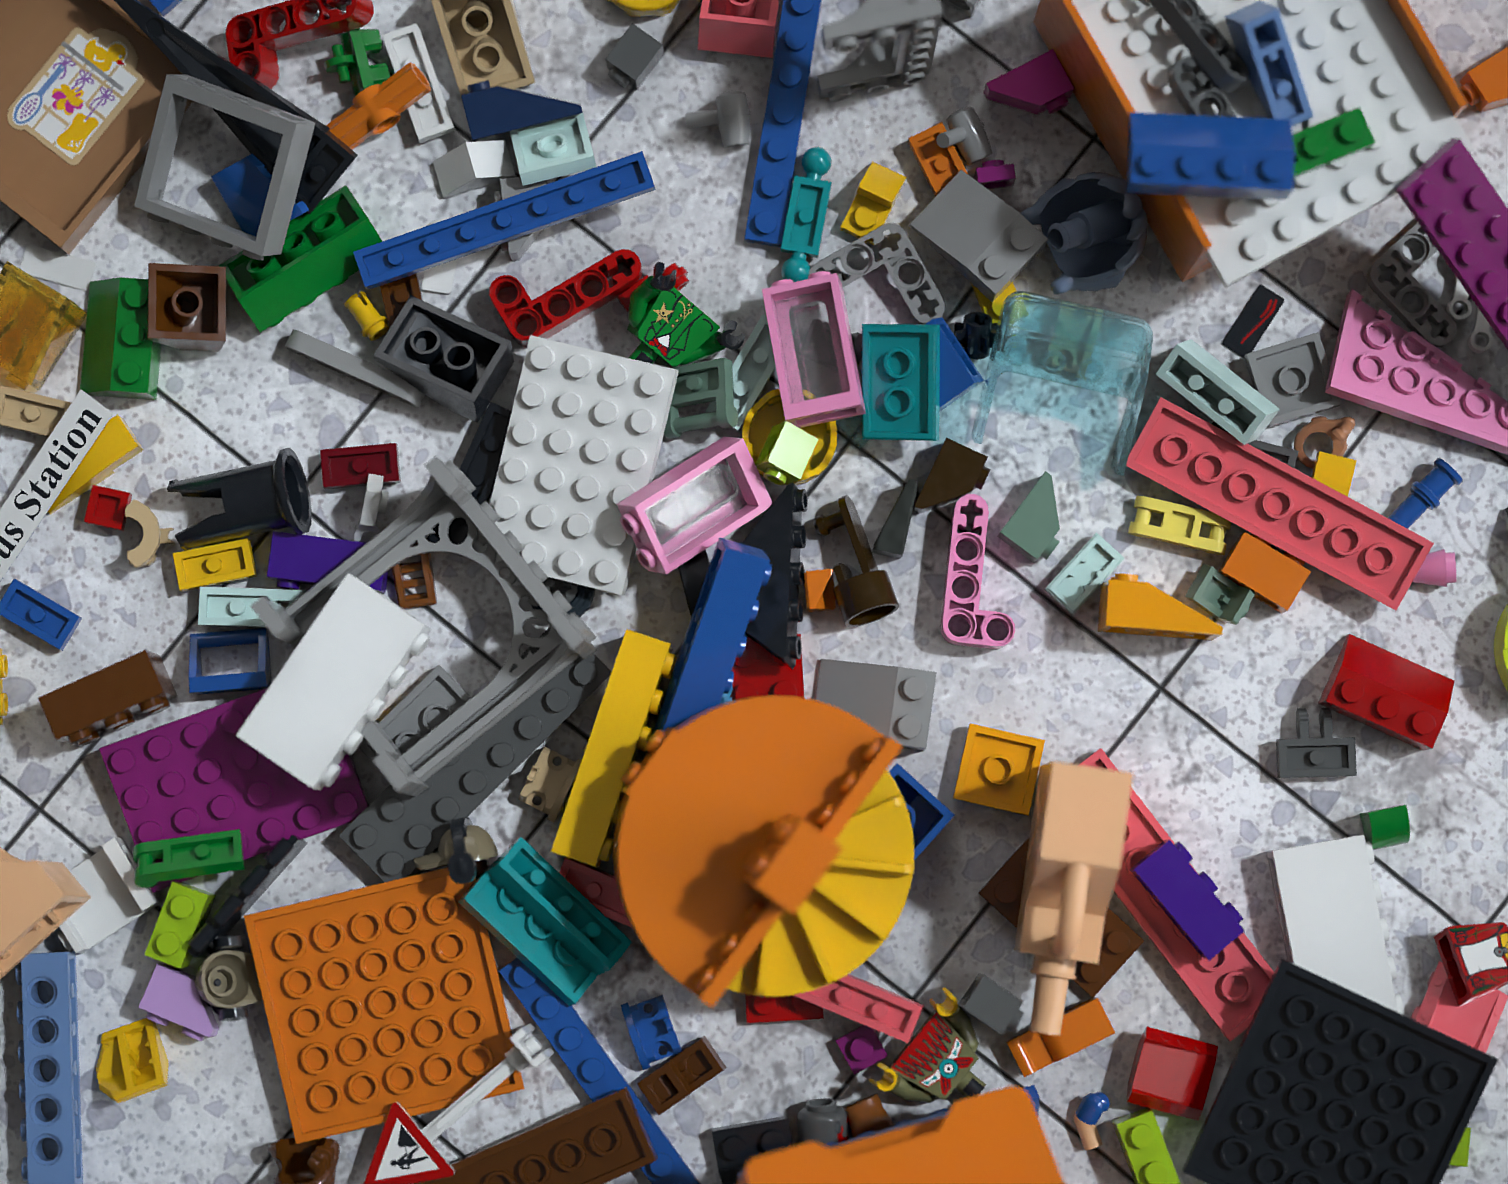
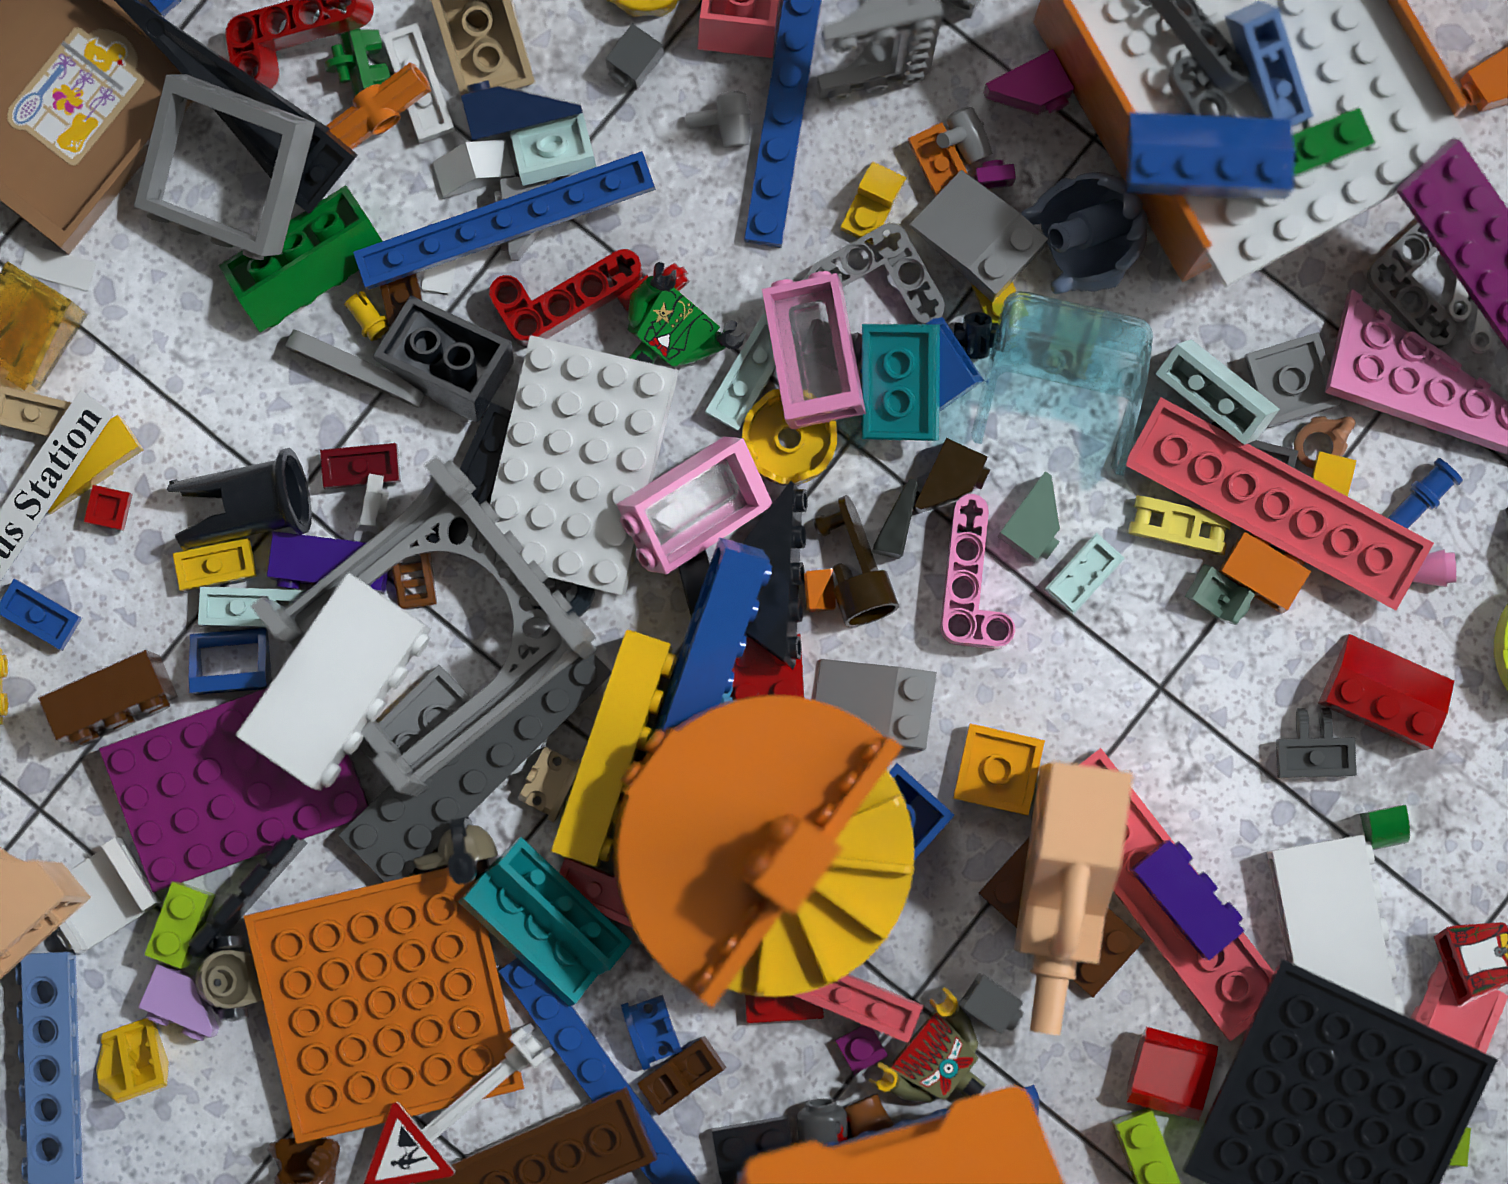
(116, 347): green slope -> none
(145, 553): tan piece -> none
(187, 306): reddish brown slope -> none
(188, 857): green plate -> none
(245, 192): blue slope -> none
(698, 385): sand green plate -> none
(786, 453): brick -> none
(806, 214): teal plate -> none
(1080, 1028): orange piece -> none
(1087, 1117): arm -> none
(1146, 610): light orange slope -> none
(1253, 321): black sticker -> none

